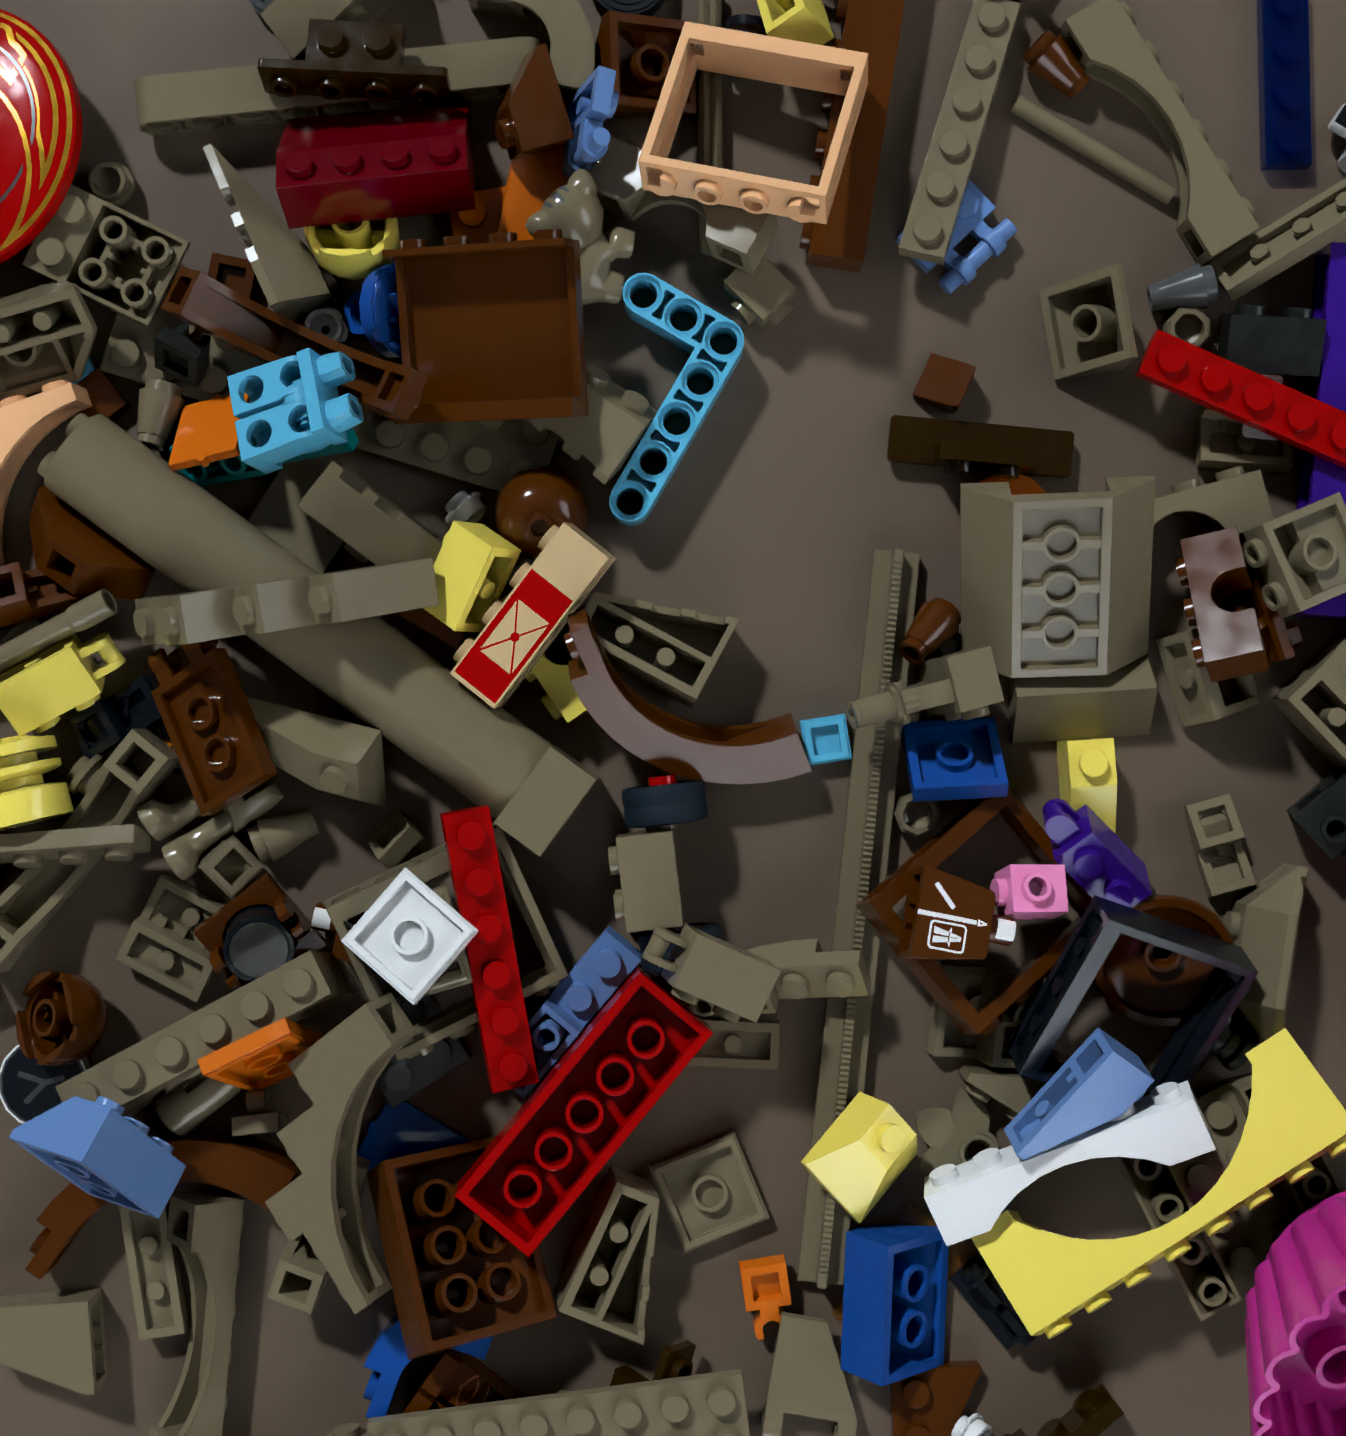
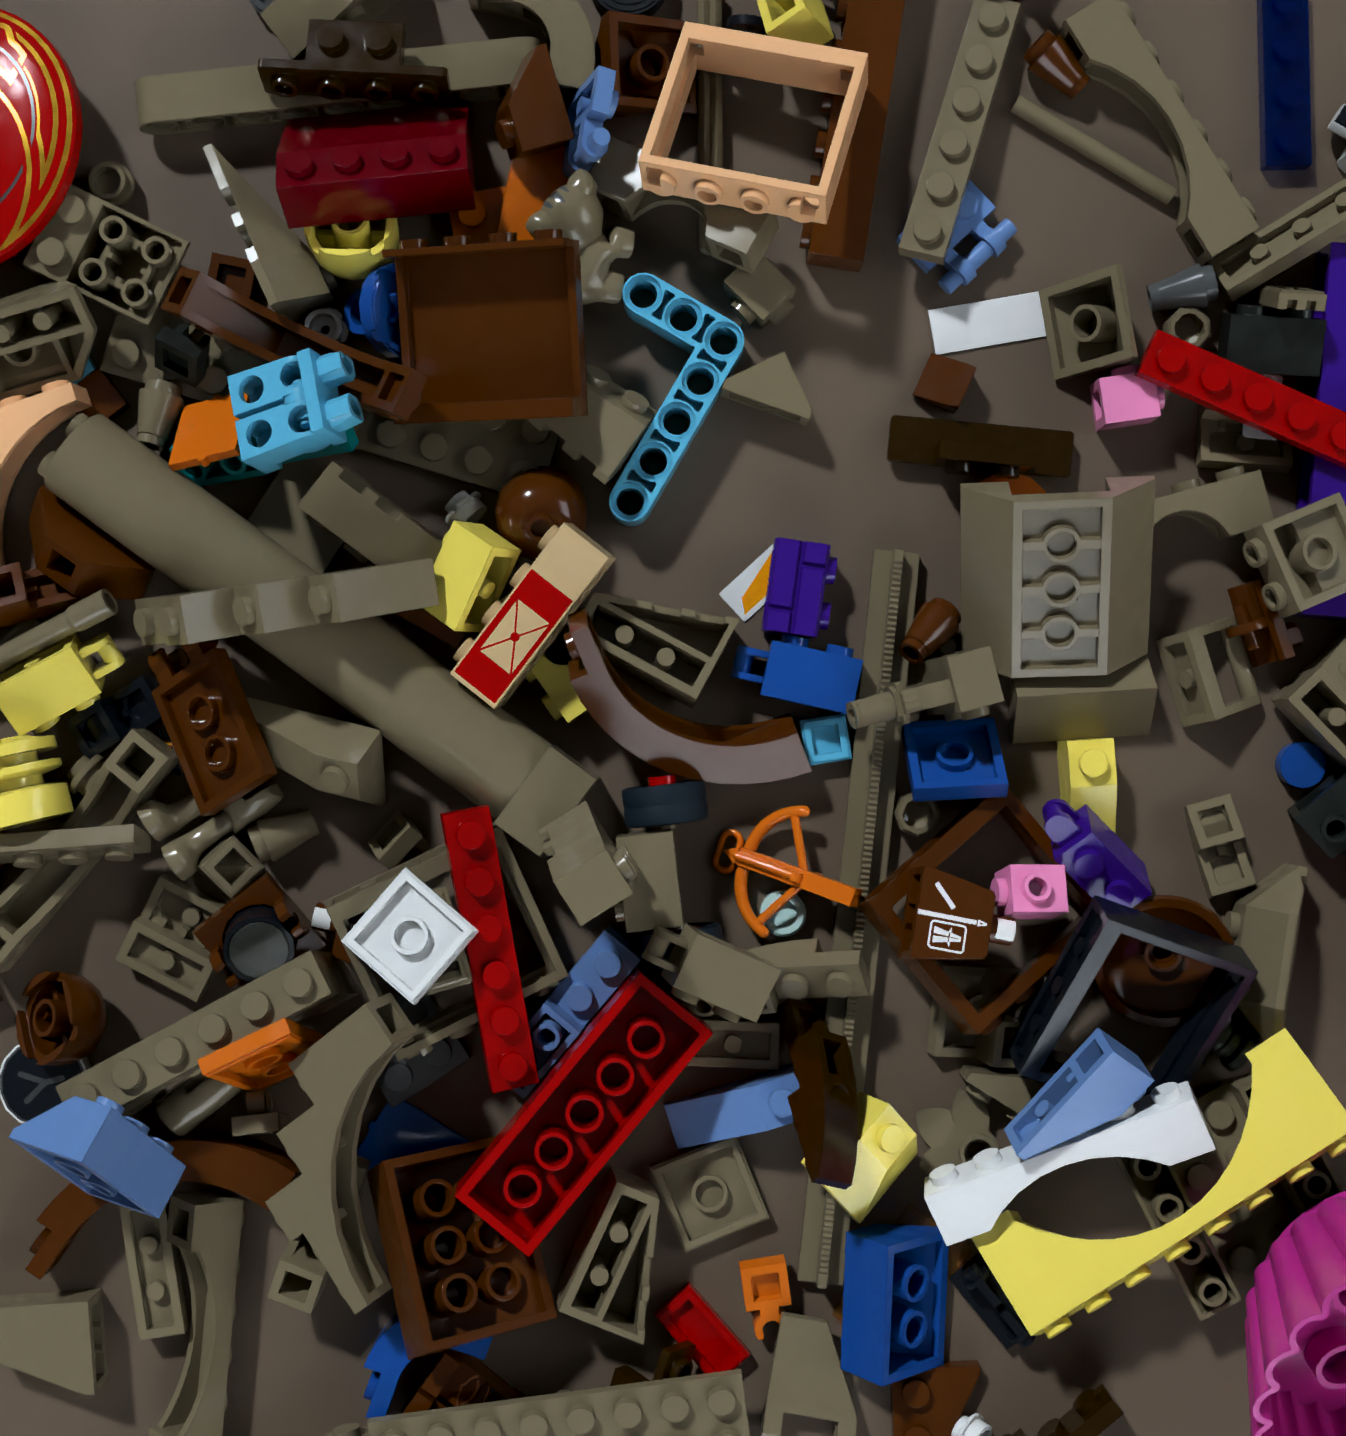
(587, 864): none -> dark tan wedge
(693, 1319): none -> red tile
(734, 1108): none -> medium blue slope
(748, 590): none -> white sticker
(770, 388): none -> dark tan slope
(786, 920): none -> light aqua tile
(797, 588): none -> dark purple brick
(800, 877): none -> orange piece
(803, 673): none -> blue brick
(827, 1097): none -> dark brown slope
(987, 323): none -> white sticker
(1125, 399): none -> bright pink brick
(1228, 641): reddish brown arch -> none
(1289, 297): none -> dark tan tile
(1300, 764): none -> blue tile

